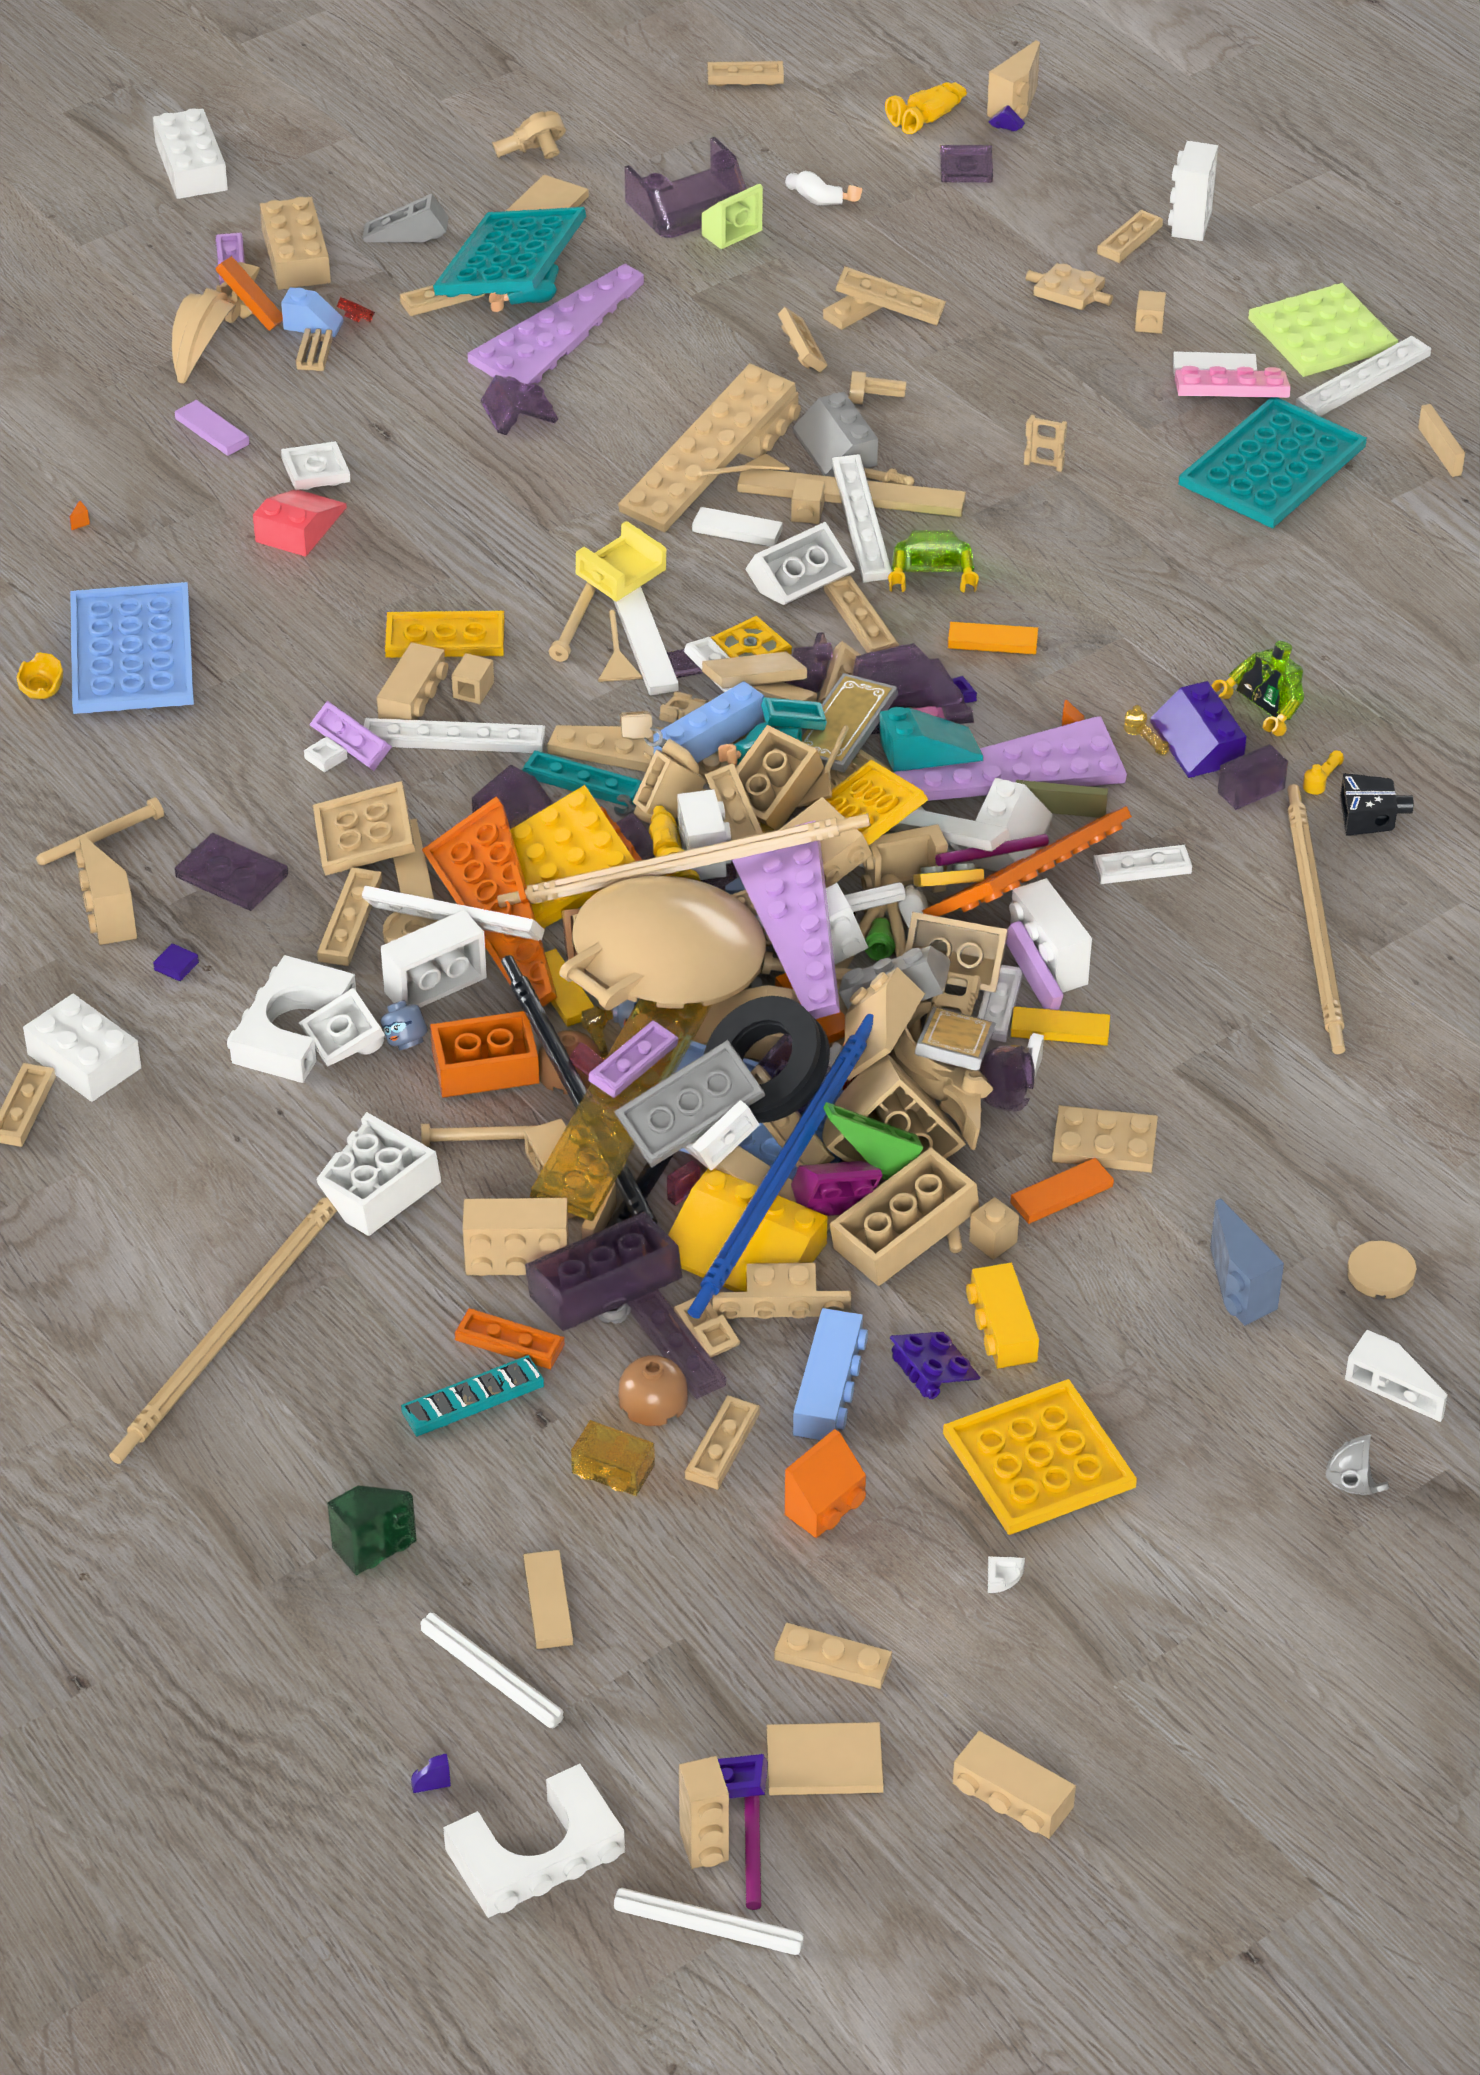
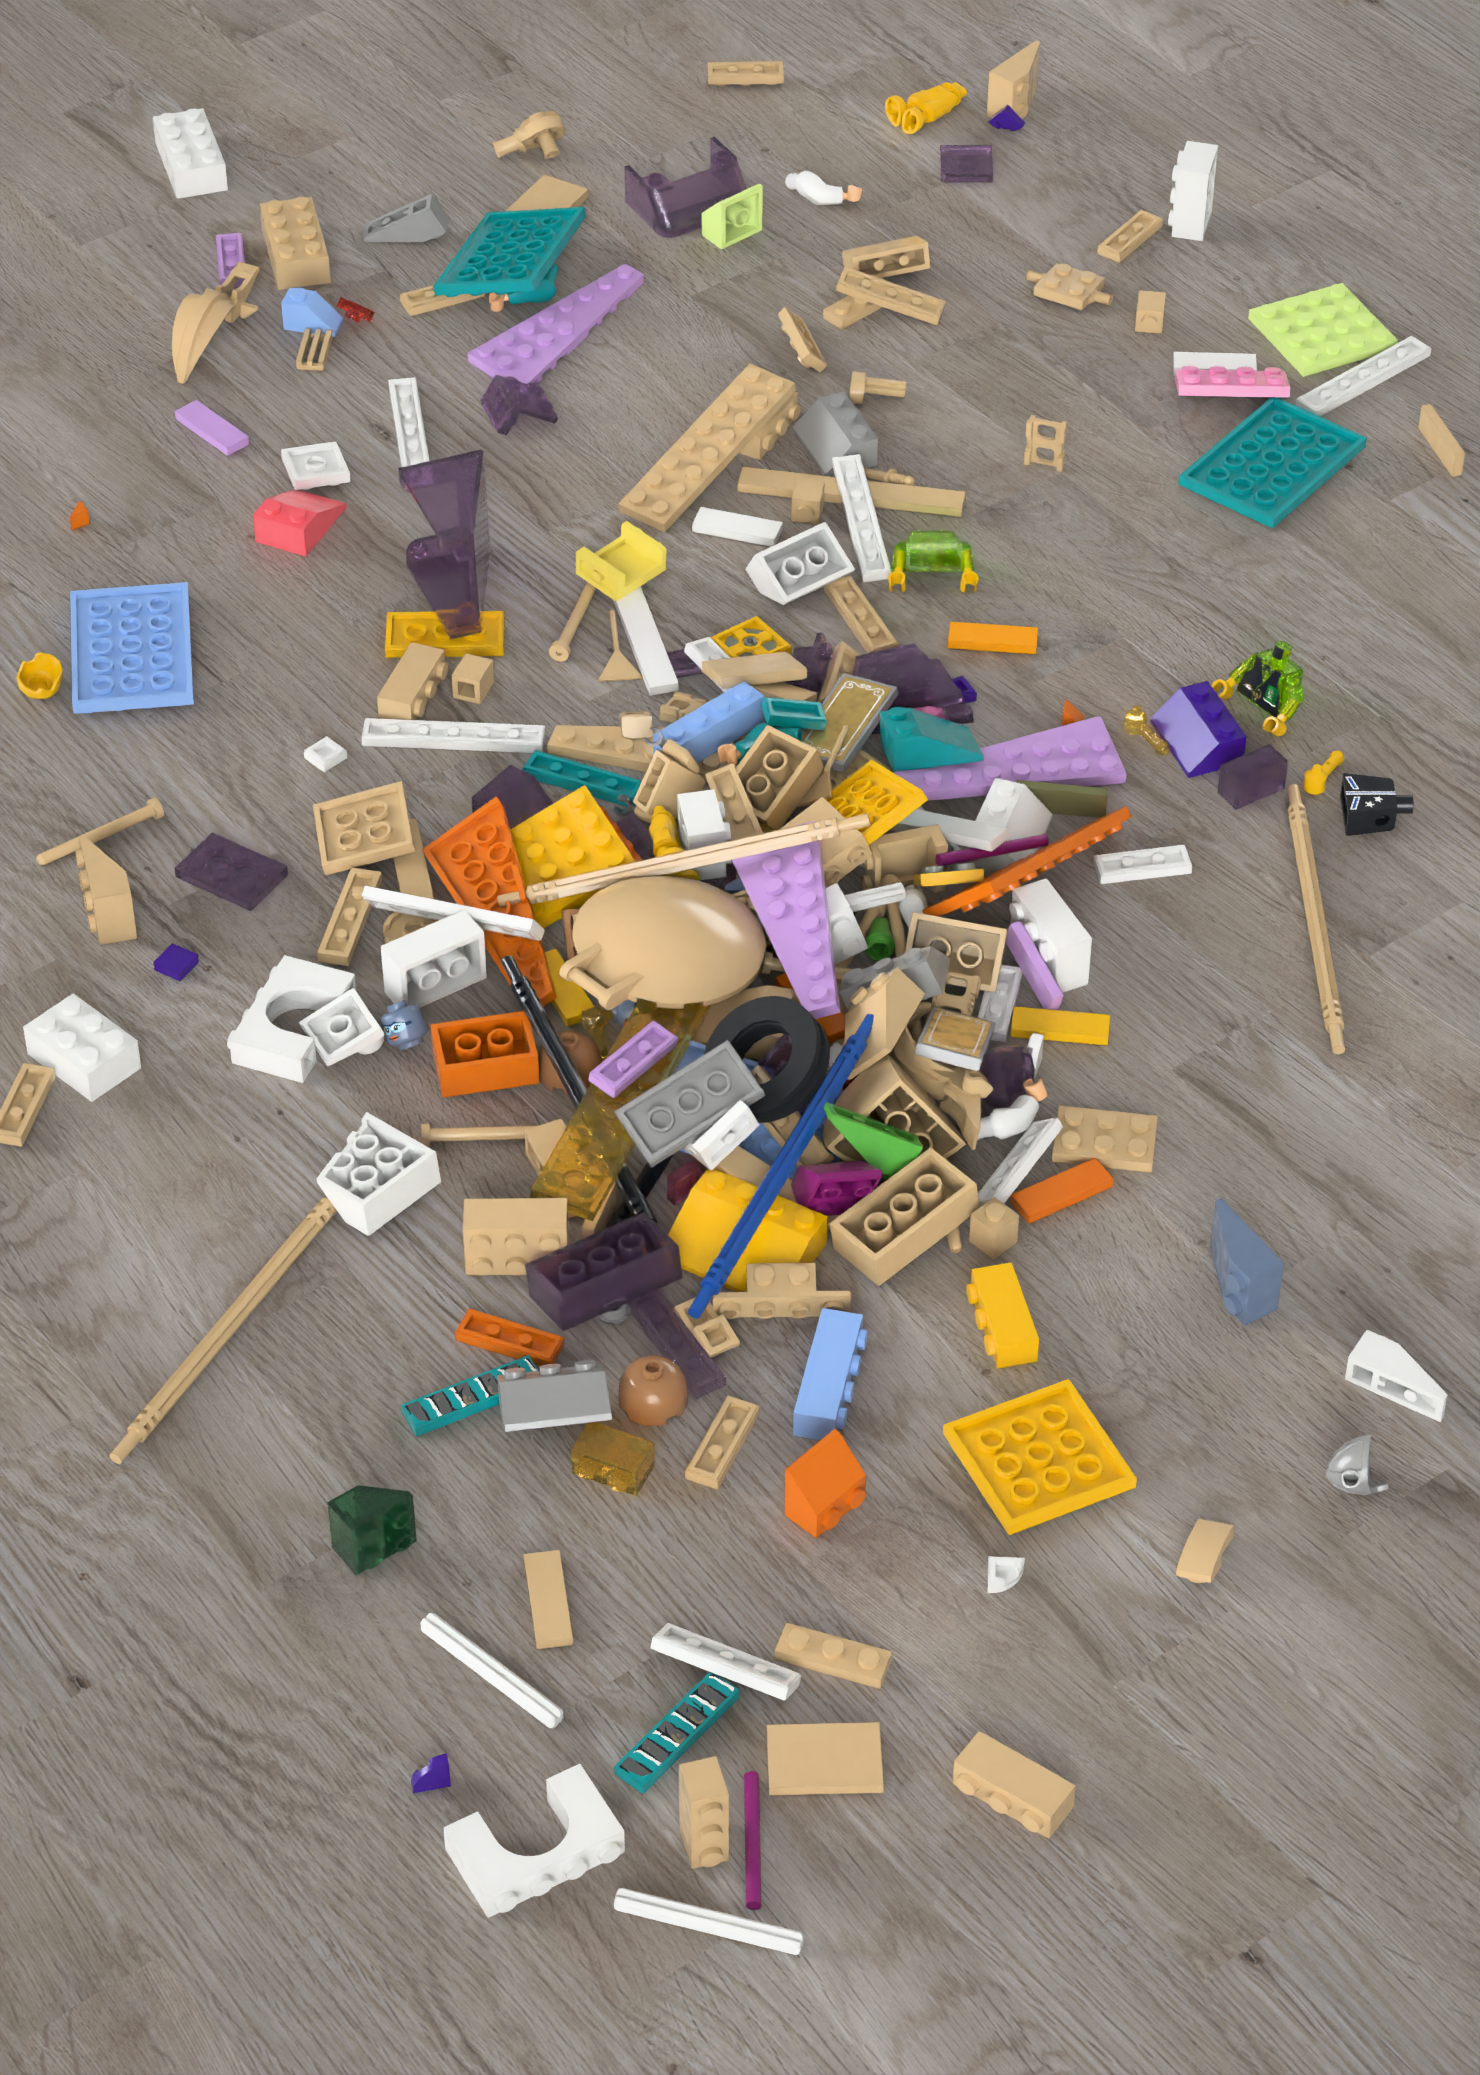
(250, 293): orange tile -> none
(350, 735): lavender tile -> none
(408, 421): none -> white tile
(455, 560): none -> clear purple windscreen
(553, 1396): none -> light grey slope
(585, 1059): clear pink tile -> none
(676, 1732): none -> tile
(726, 1661): none -> white tile
(745, 1775): dark purple plate -> none
(762, 462): tan piece -> none
(889, 257): none -> tan brick
(931, 1361): dark purple hinge -> none
(1016, 1119): none -> white arm
(1020, 1160): none -> white tile
(1204, 1550): none -> tan slope
(1381, 1269): tan tile -> none

